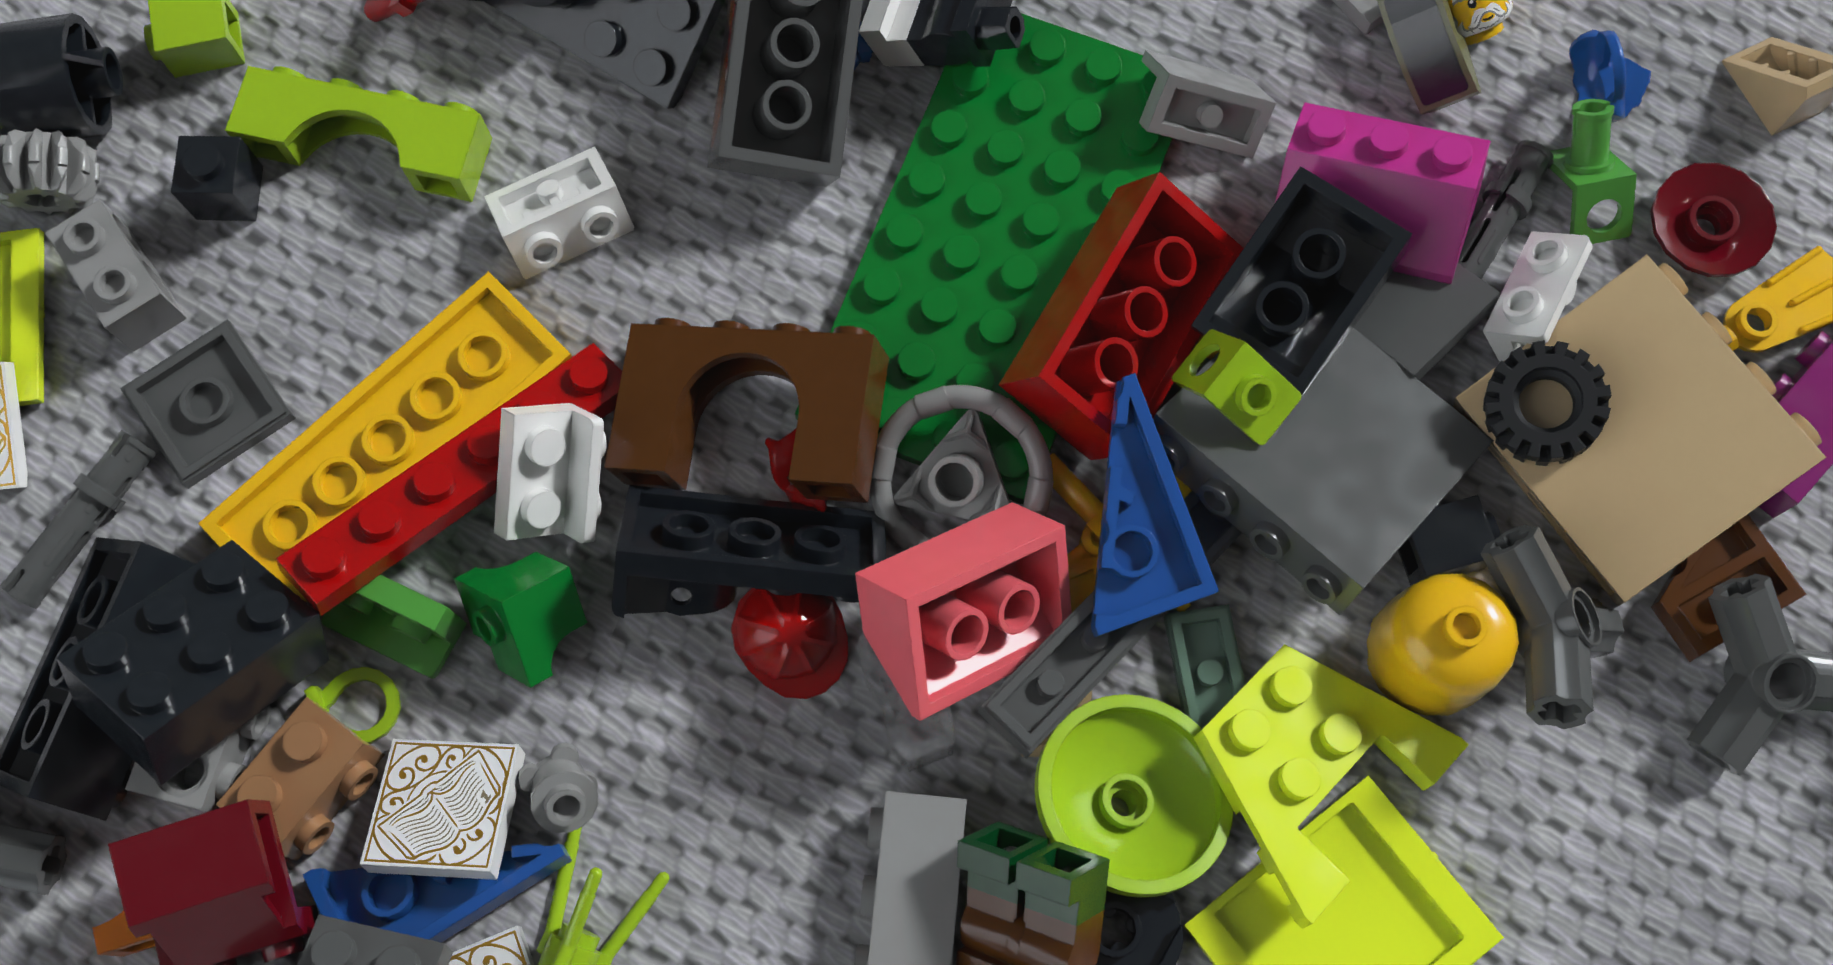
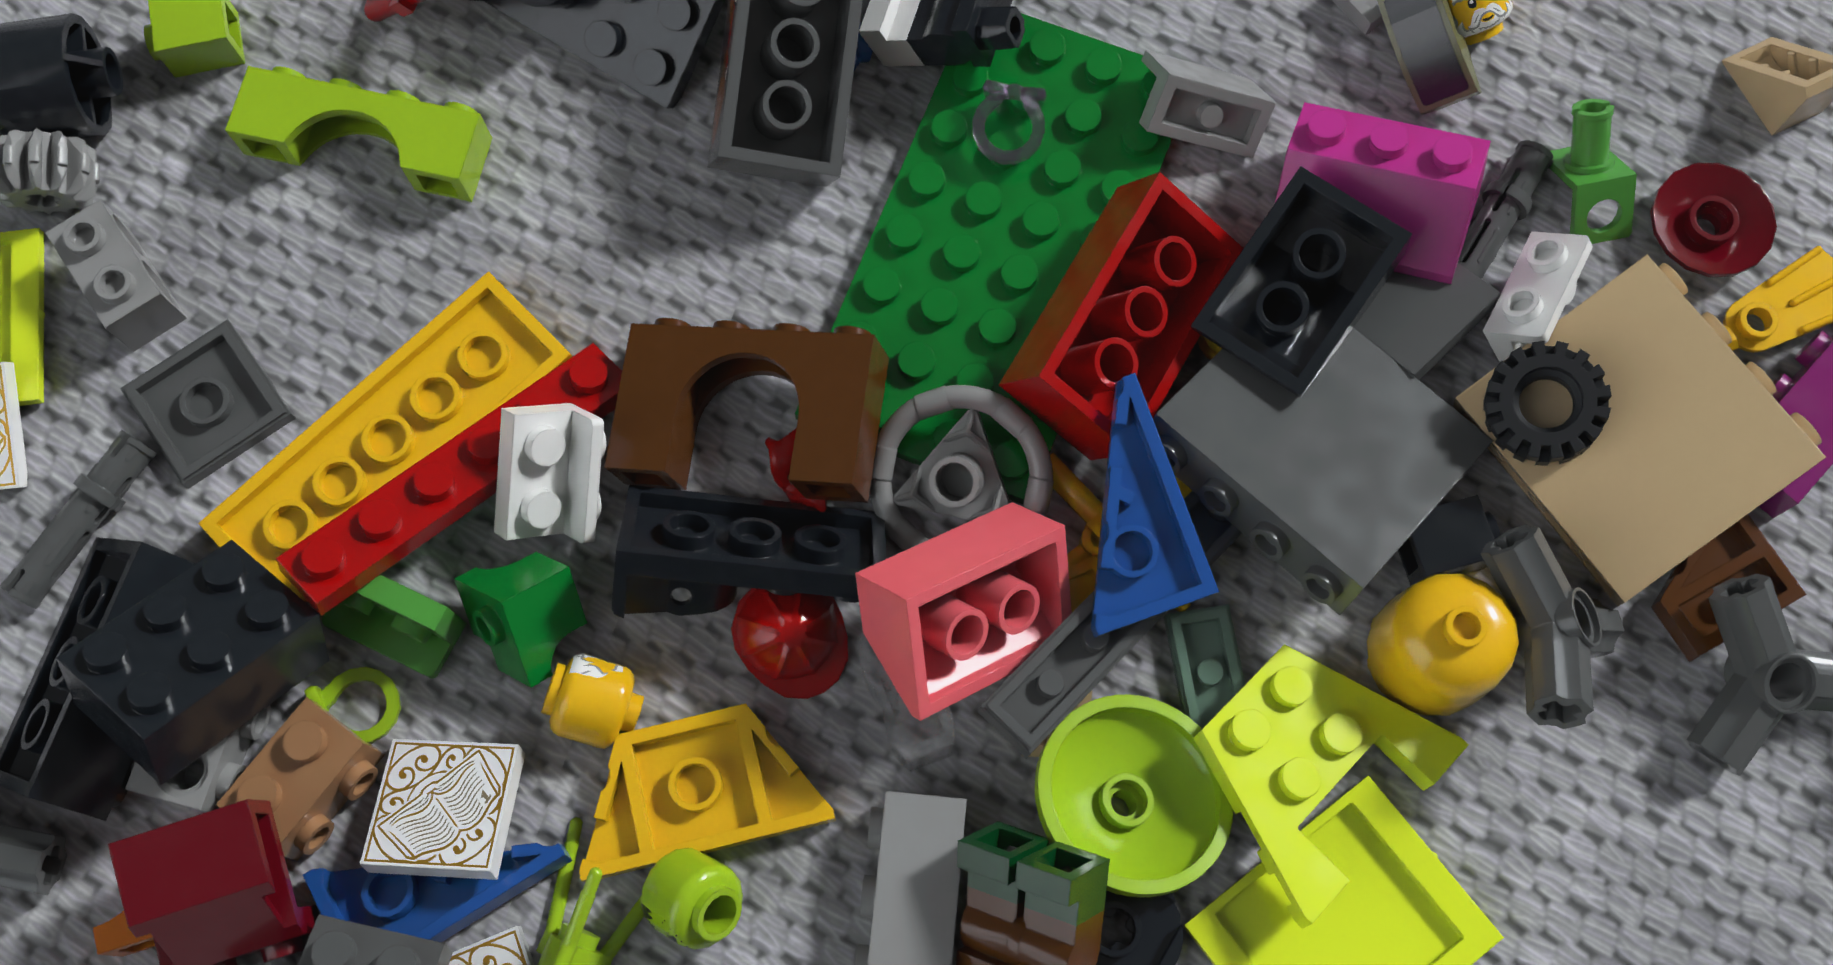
(217, 178): black brick -> none
(559, 213): white bracket -> none
(560, 790): light grey brick -> none
(592, 701): none -> yellow head
(692, 898): none -> lime head
(697, 787): none -> yellow wing
(995, 94): none -> piece
(1239, 385): lime bracket -> none
(1606, 73): blue piece -> none

